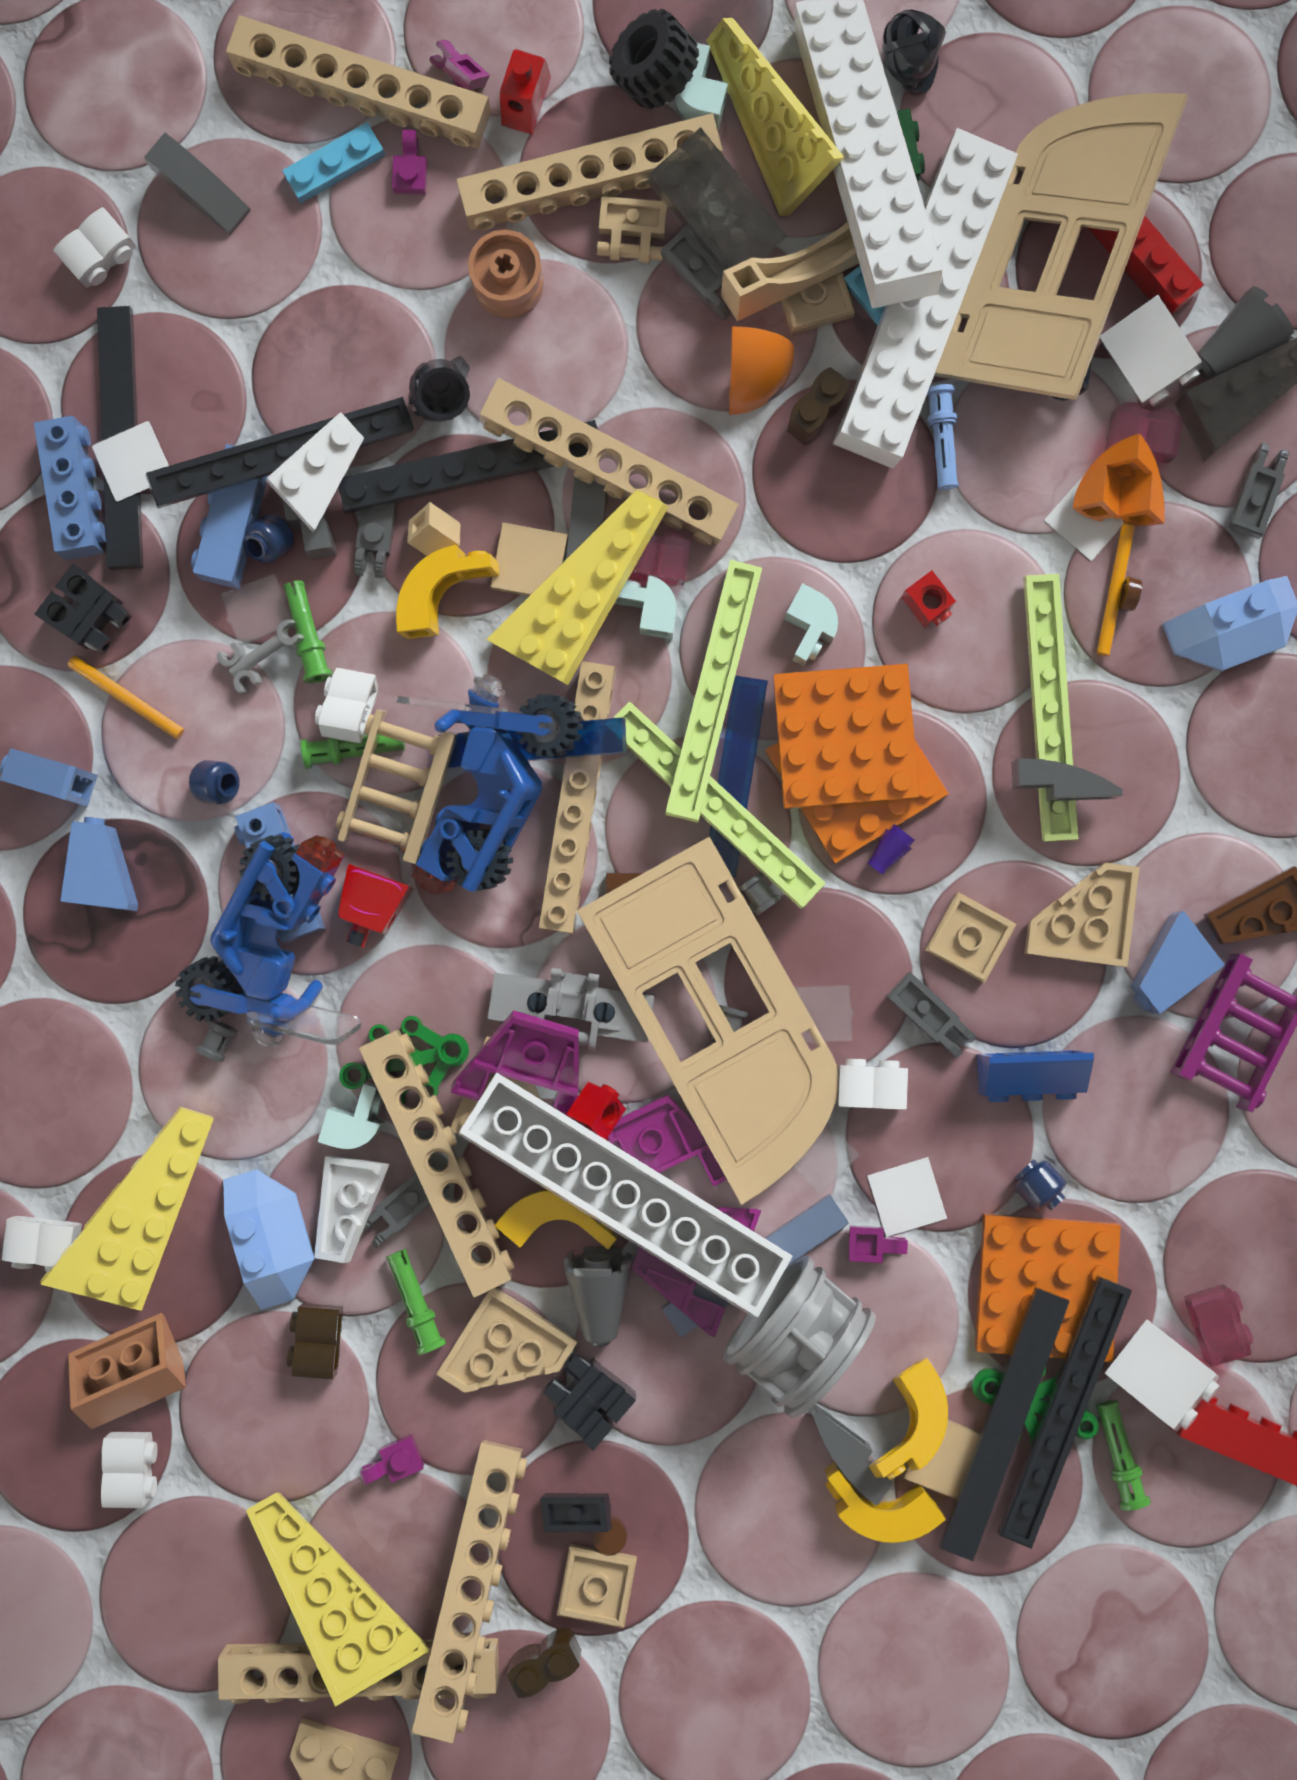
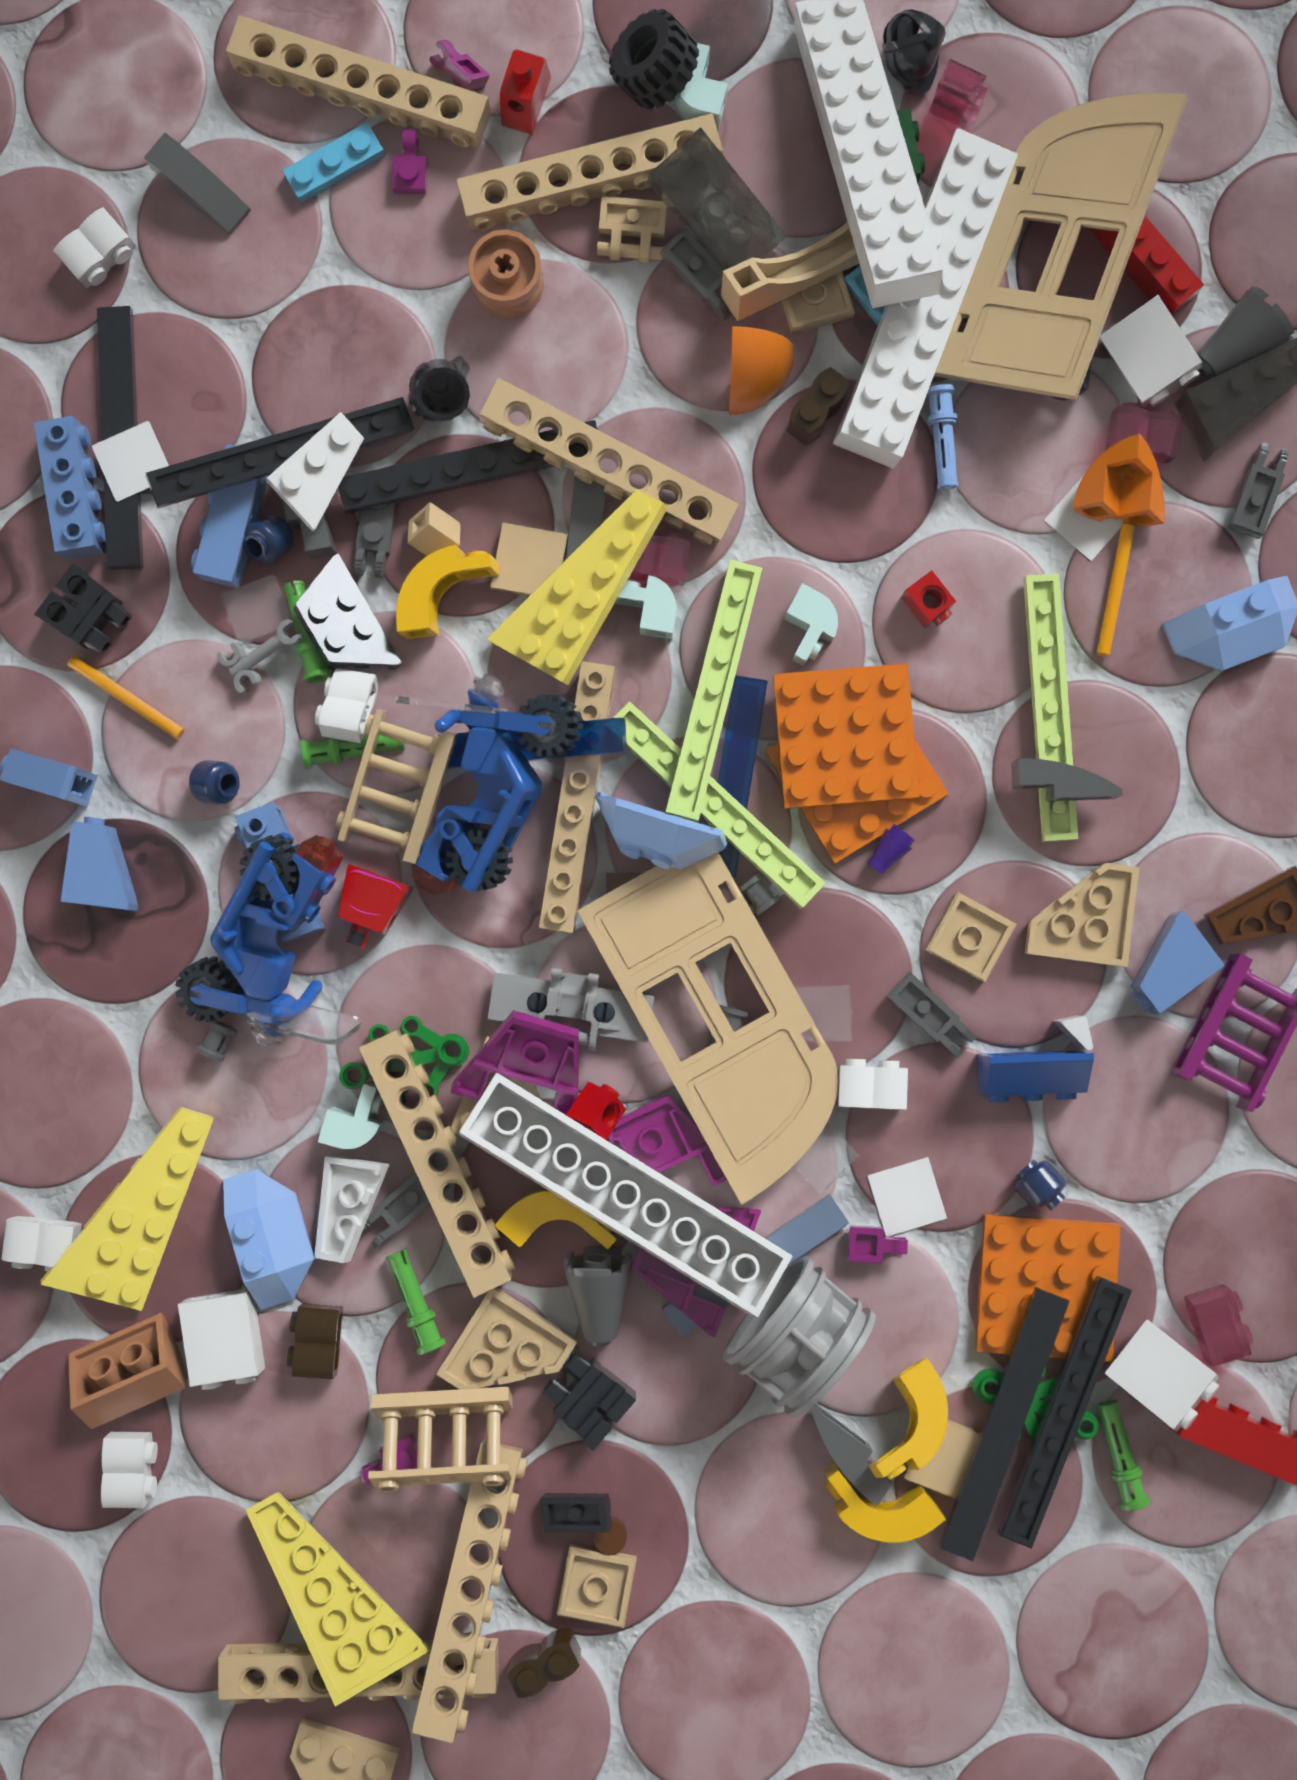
(221, 1338): none -> white brick
(342, 621): none -> wing
(425, 1408): none -> tan fence
(658, 835): none -> light blue wedge
(781, 132): light yellow wing -> none
(959, 94): none -> clear pink brick
(1077, 1030): none -> white slope
(1131, 593): reddish brown tile -> none

